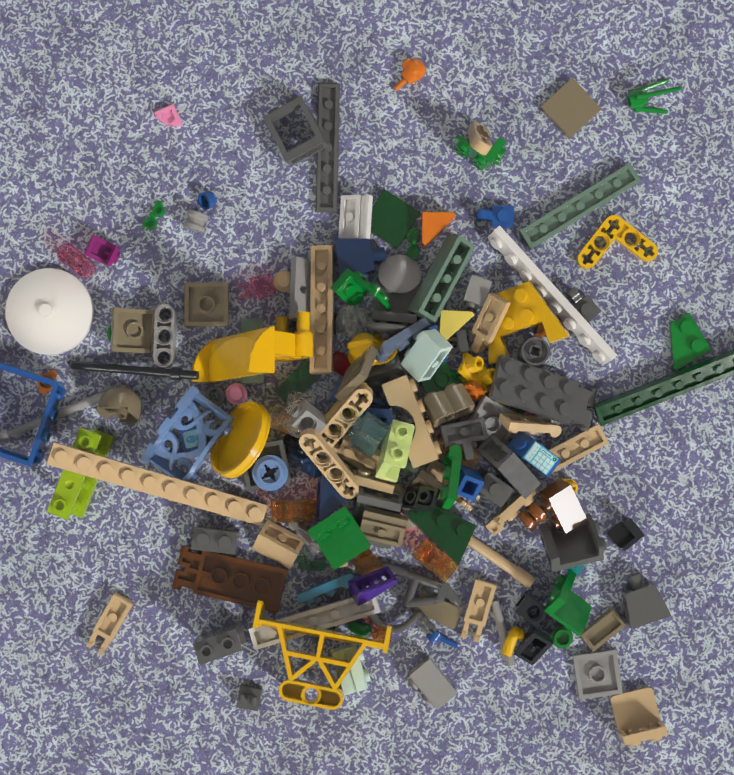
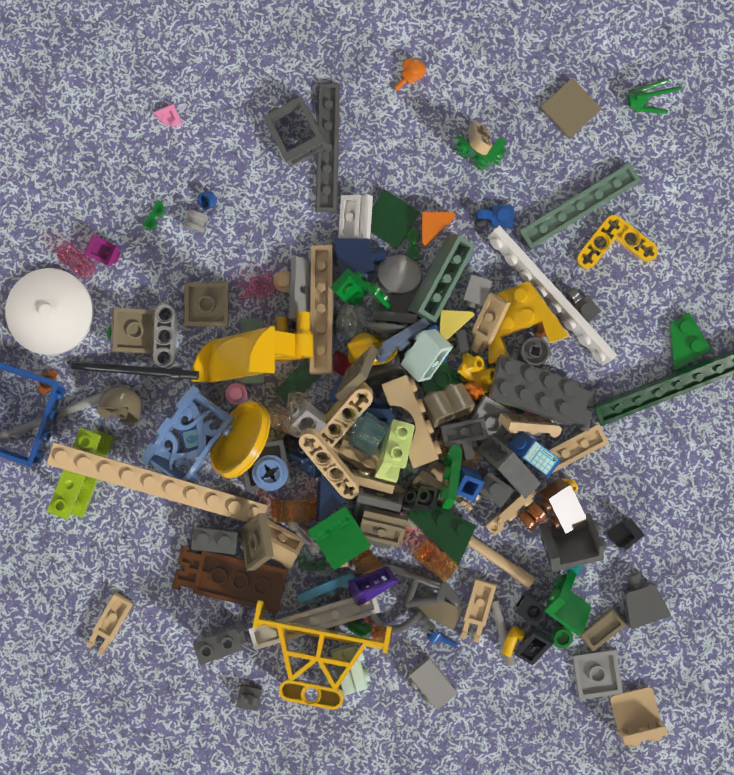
(256, 542): none -> dark tan tile

